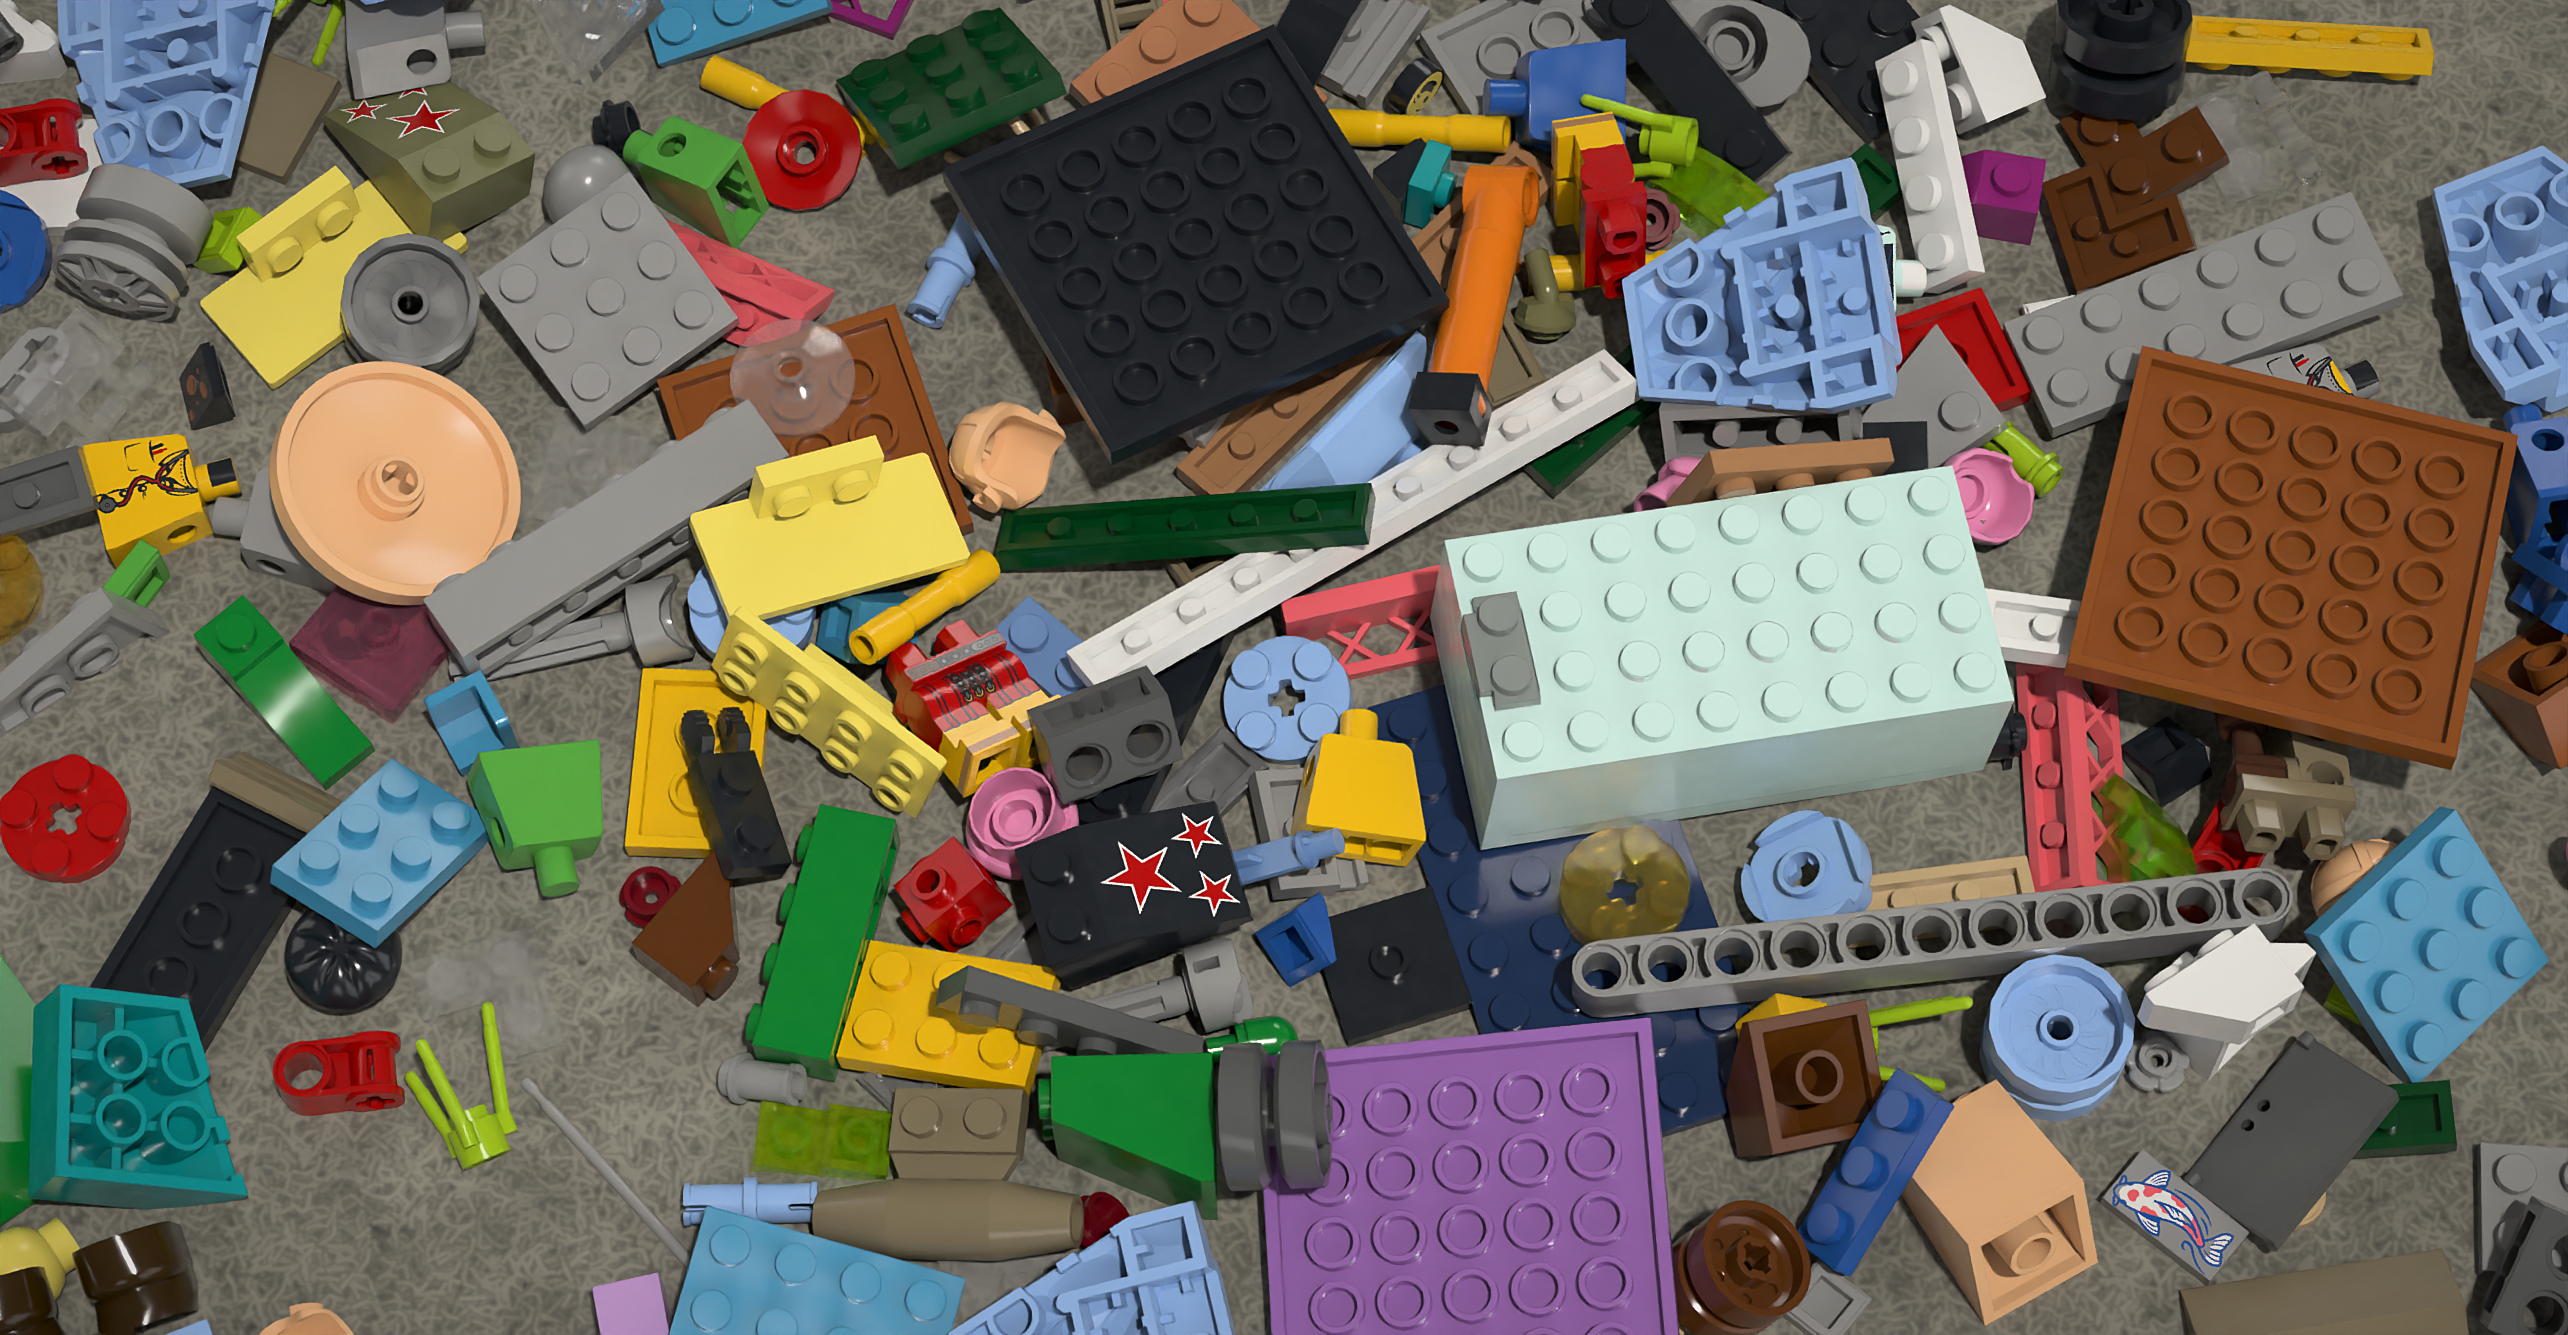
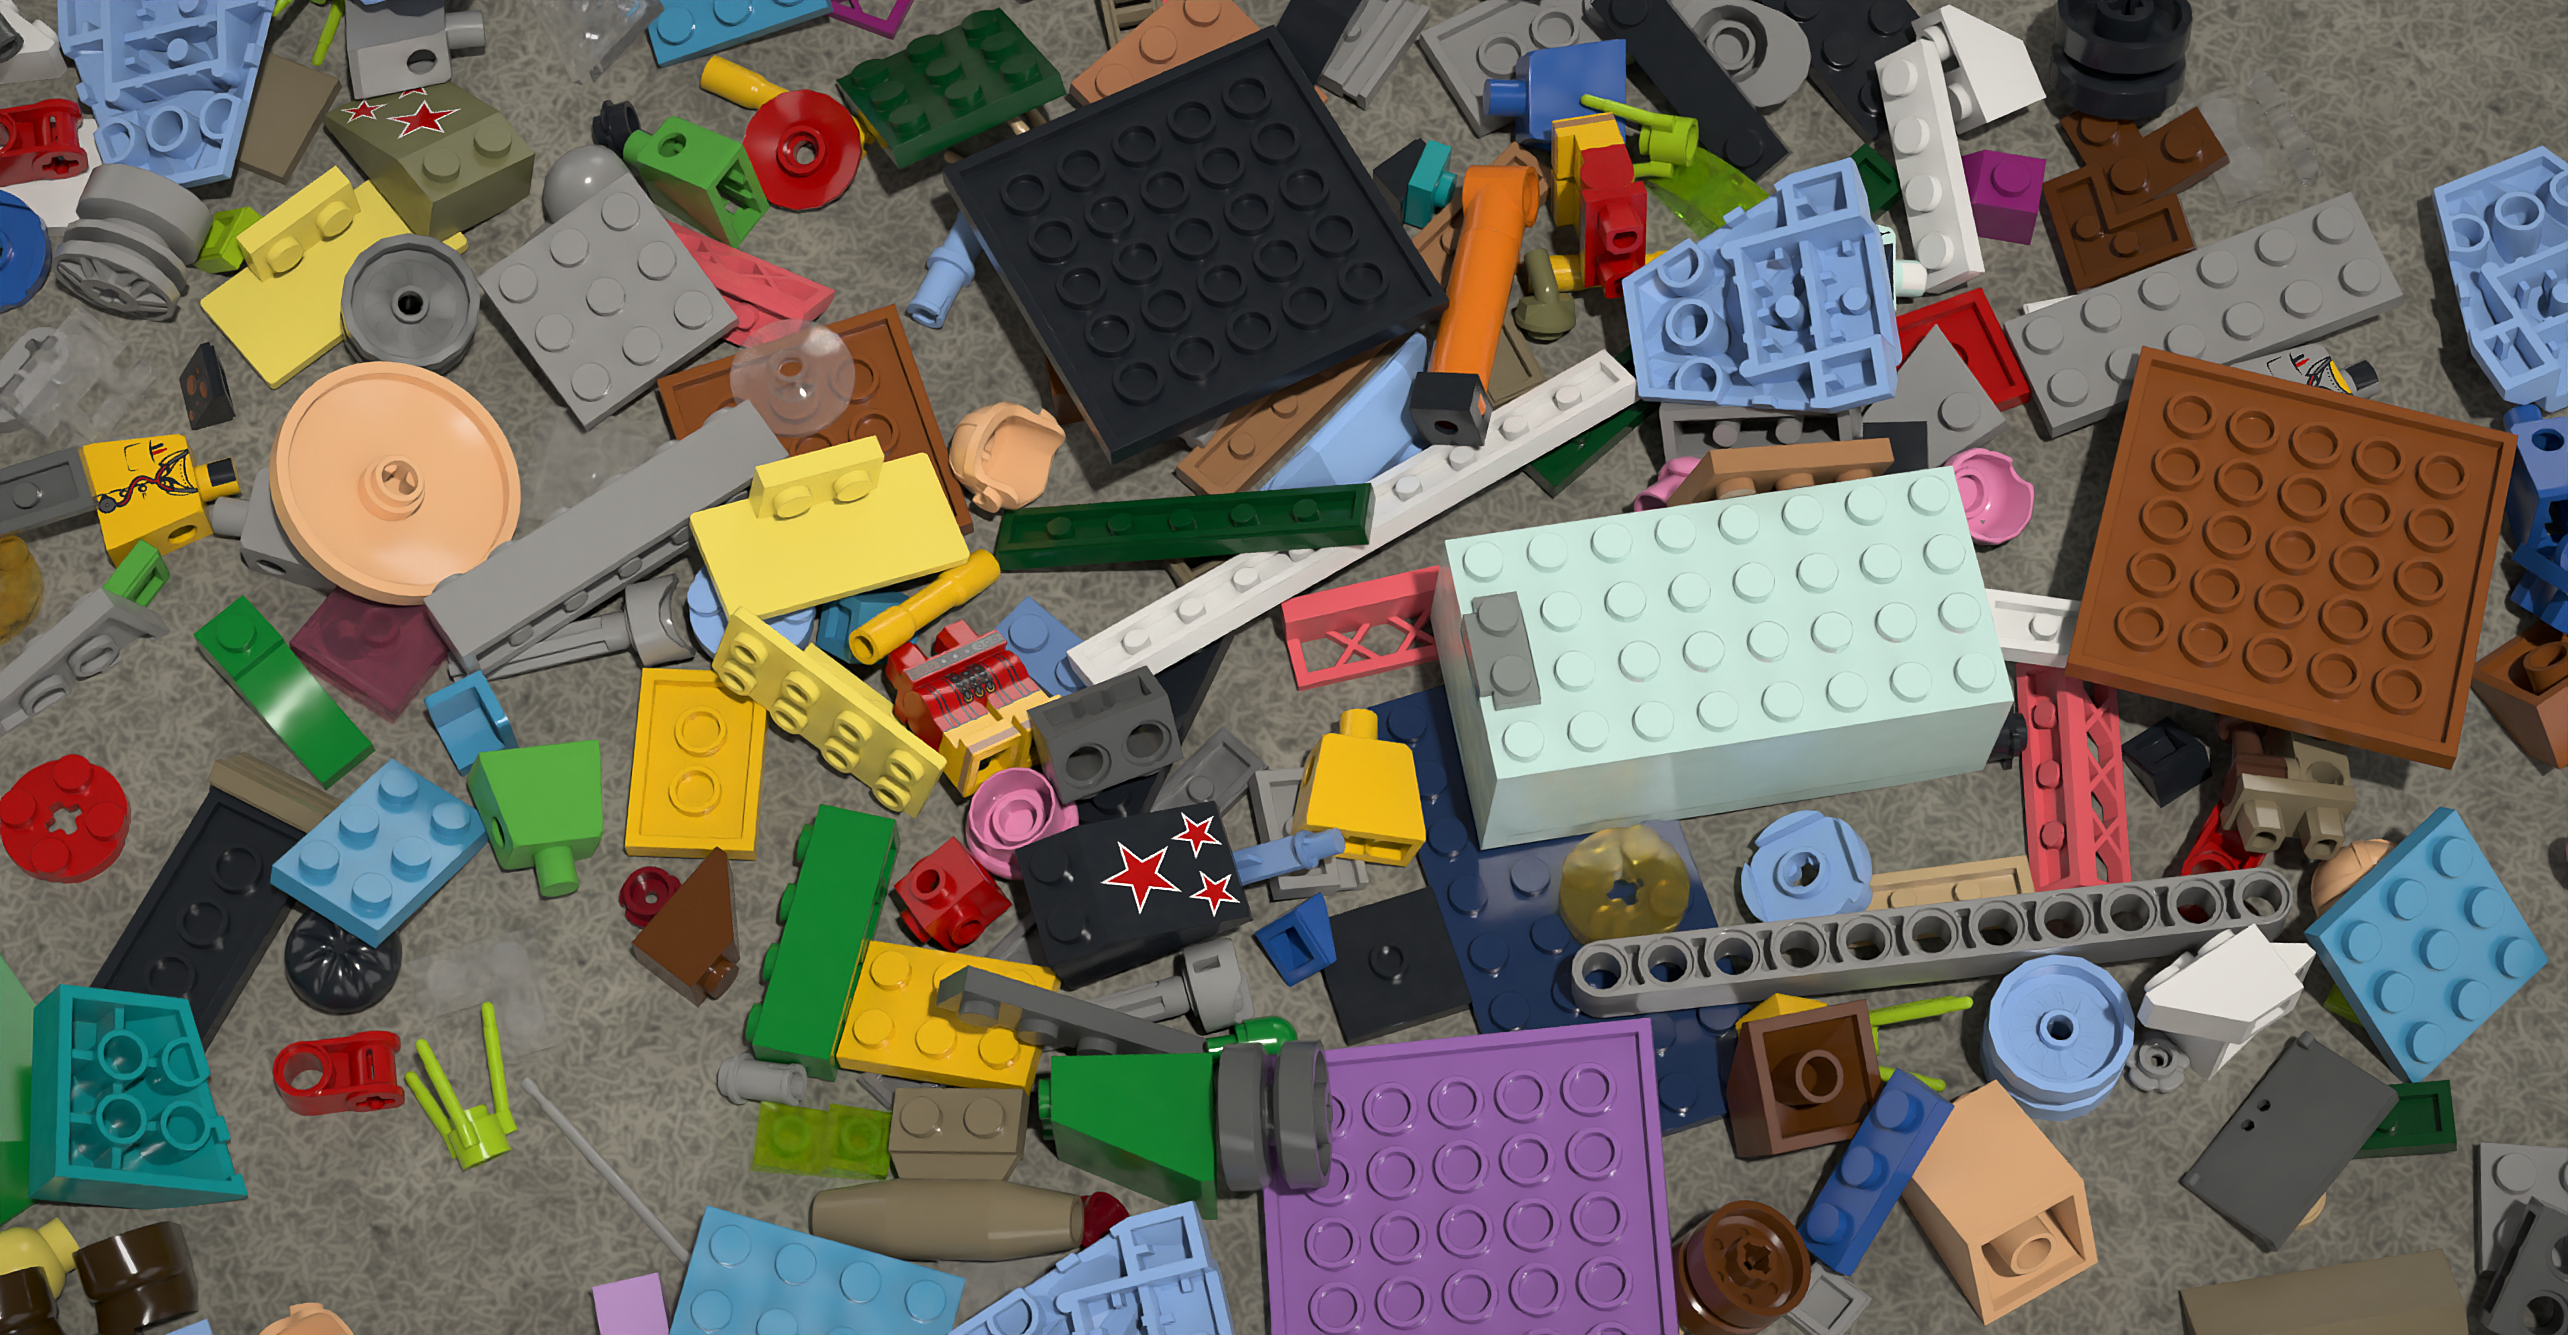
(734, 796): black hinge -> none
(759, 1201): light blue pin -> none
(1259, 677): light blue plate -> none
(1415, 86): black tile -> none
(1459, 131): yellow piece -> none
(1667, 219): dark red plate -> none
(2029, 460): lime pin -> none
(2150, 831): clear neon green slope -> none
(2174, 1217): tile -> none
(2327, 47): yellow plate -> none

